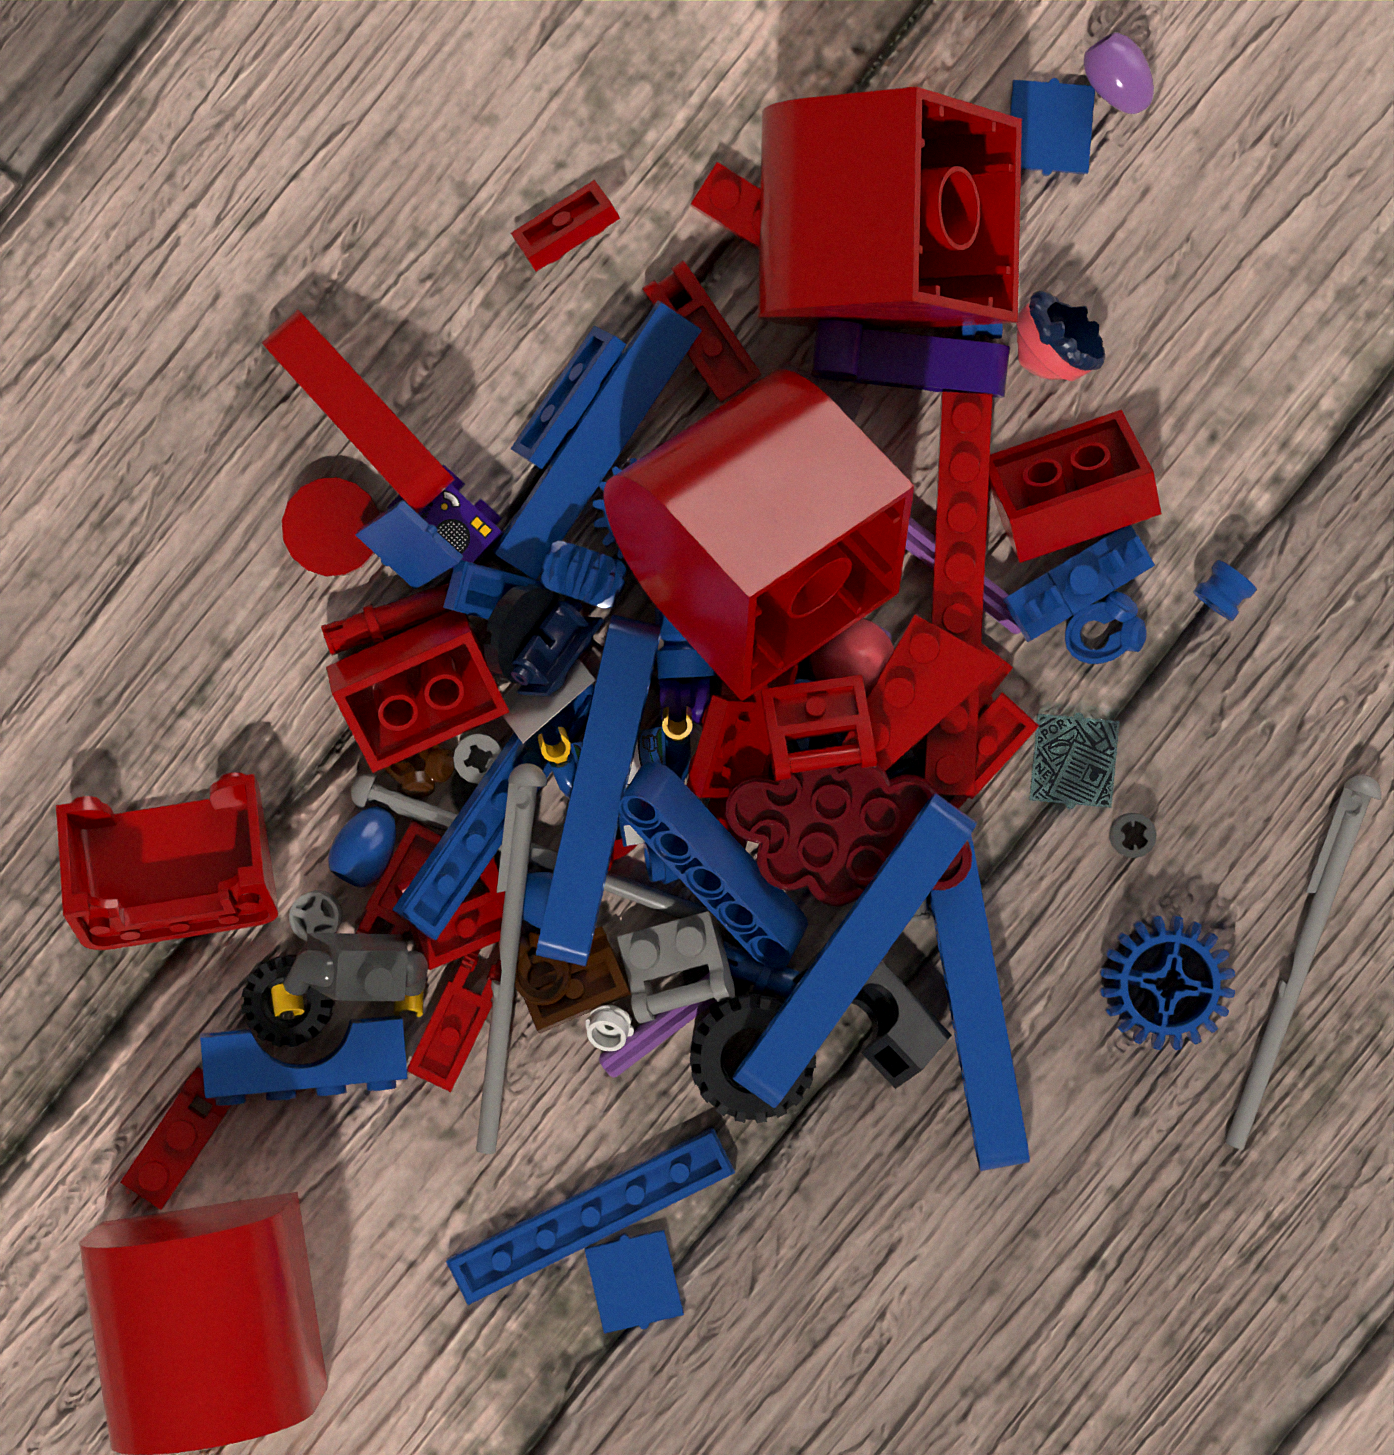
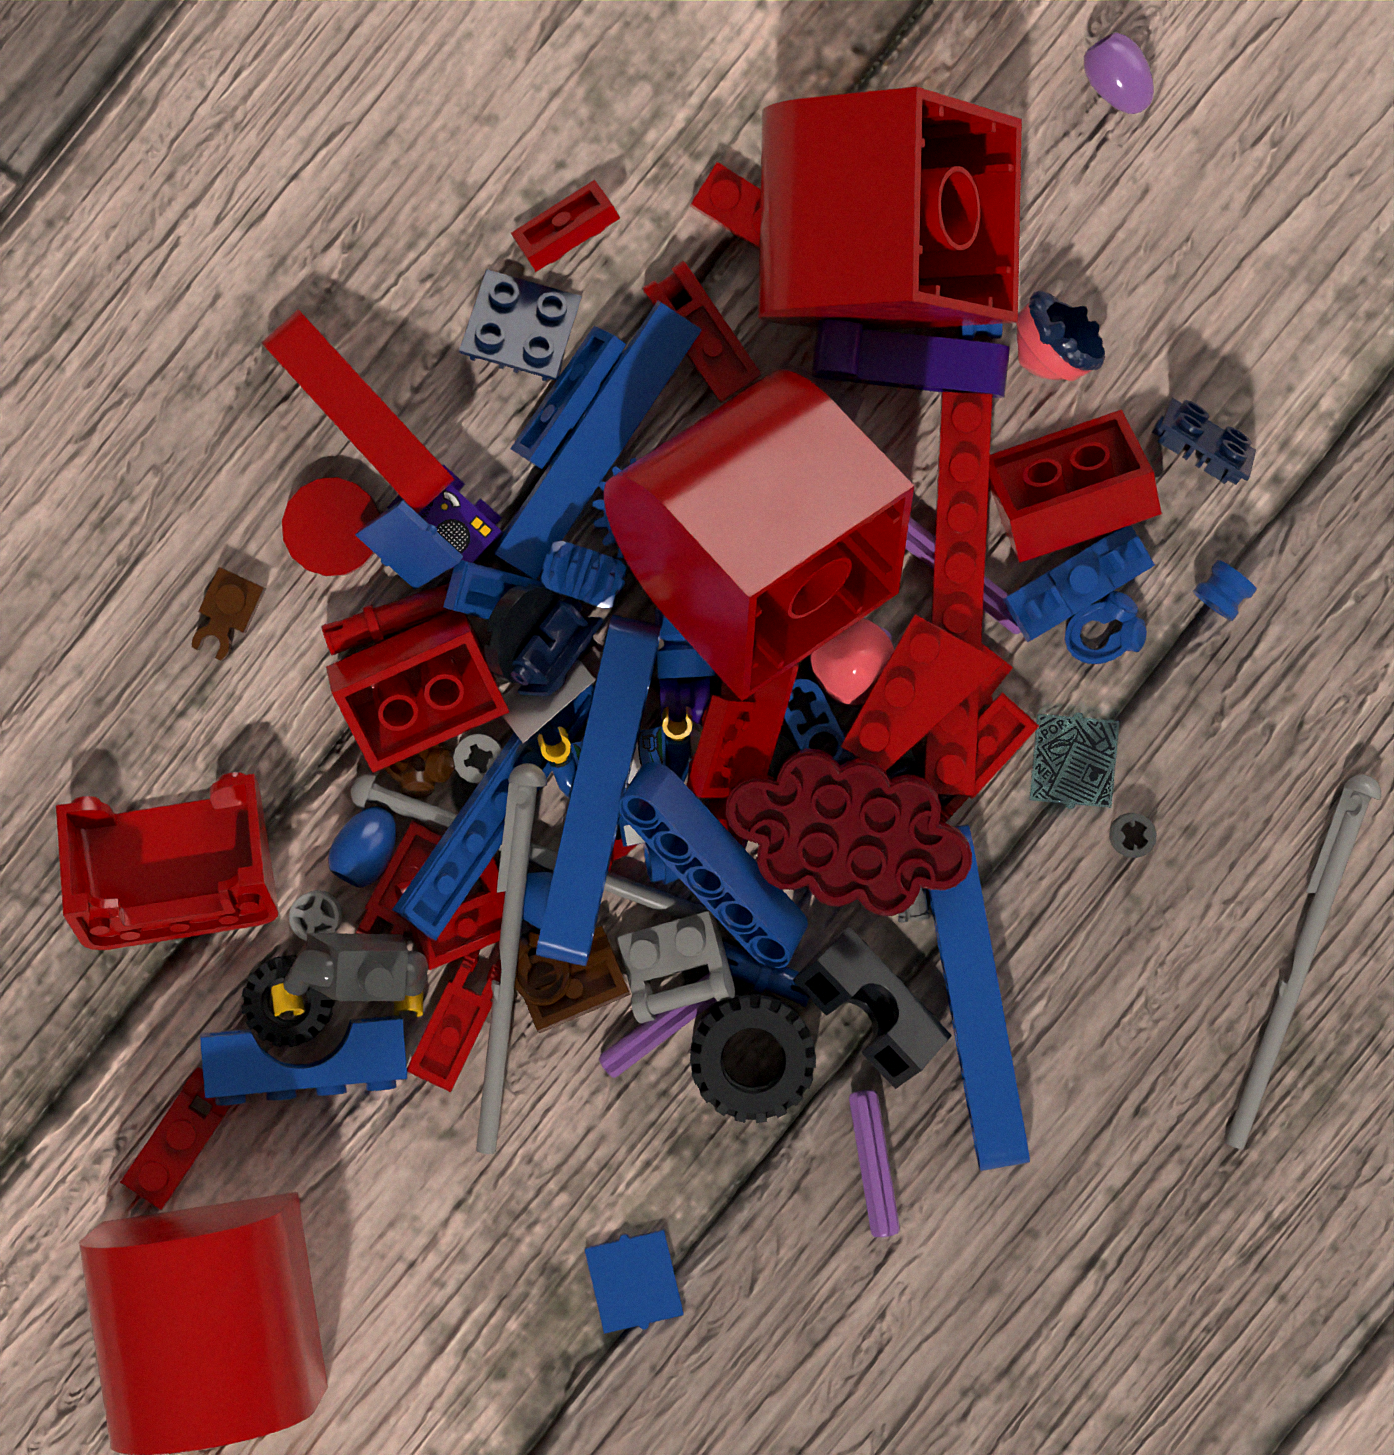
(229, 604): none -> reddish brown plate
(520, 325): none -> hinge
(590, 1215): blue tile -> none
(609, 1027): white plate -> none
(815, 711): red plate -> none
(854, 950): blue beam -> none
(874, 1163): none -> medium lavender axle
(1054, 125): blue piece -> none
(1165, 1006): blue gear -> none
(1228, 448): none -> dark blue hinge

